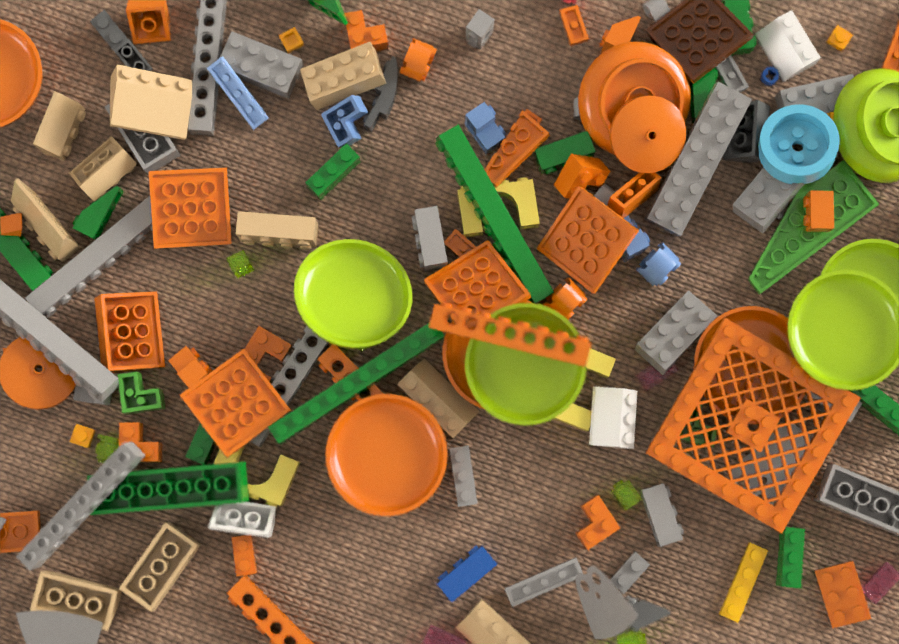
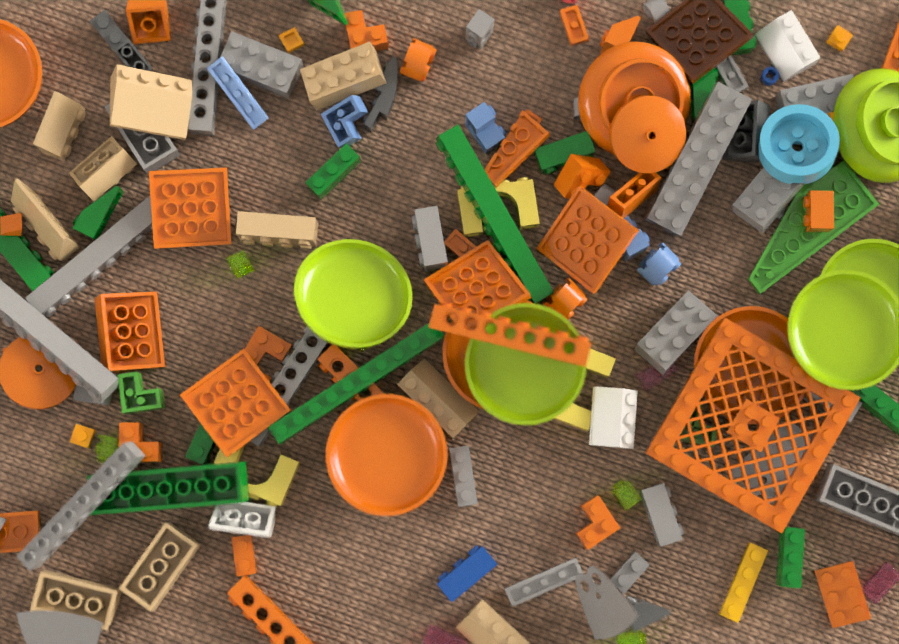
(189, 367): orange brick -> none

